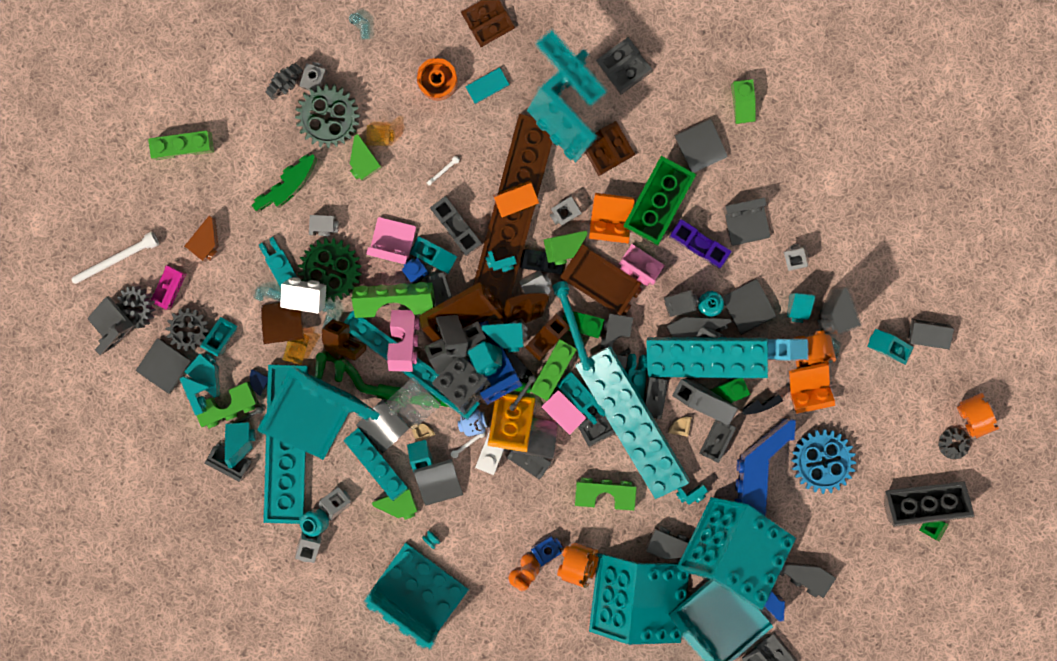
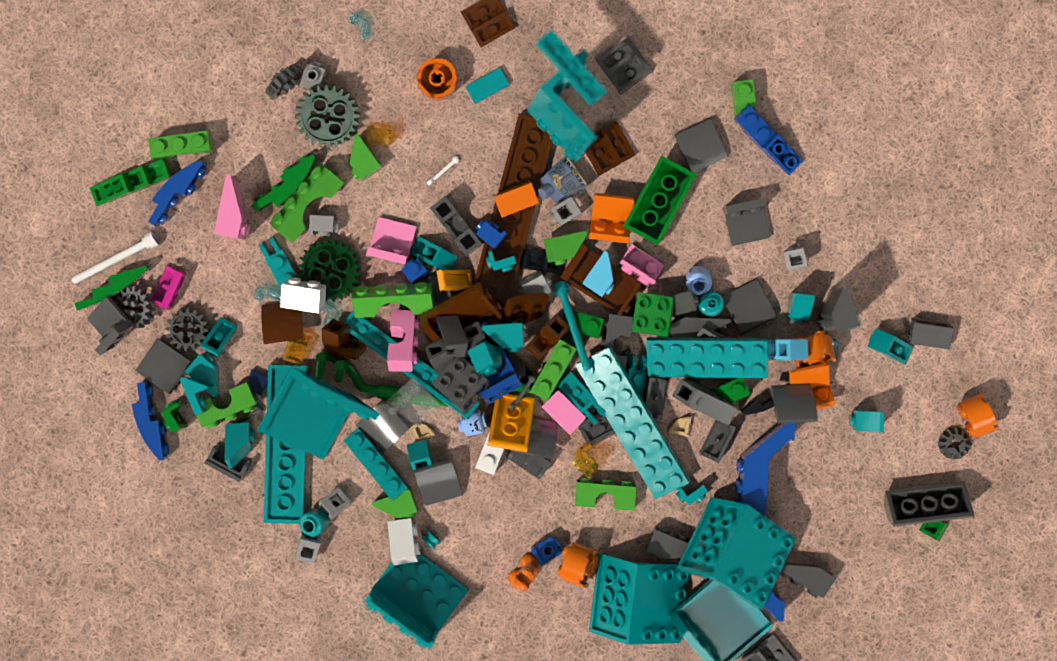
(117, 283): none -> green slope
(131, 182): none -> green slope
(150, 429): none -> blue slope
(173, 418): none -> green bracket
(179, 184): none -> blue slope
(205, 240): dark orange slope -> none
(232, 216): none -> bright pink slope
(290, 218): none -> bright green arch
(402, 541): none -> white brick
(454, 280): none -> light orange tile
(454, 454): white hinge -> none
(490, 233): none -> blue brick
(562, 181): none -> sand blue torso
(585, 463): none -> clear yellow bracket
(601, 275): none -> medium azure slope
(653, 314): none -> green bracket
(698, 280): none -> light blue head
(699, 244): dark purple arch -> none
(768, 140): none -> blue slope
(794, 403): none -> dark grey slope
(819, 443): dark azure gear -> none
(867, 420): none -> teal slope

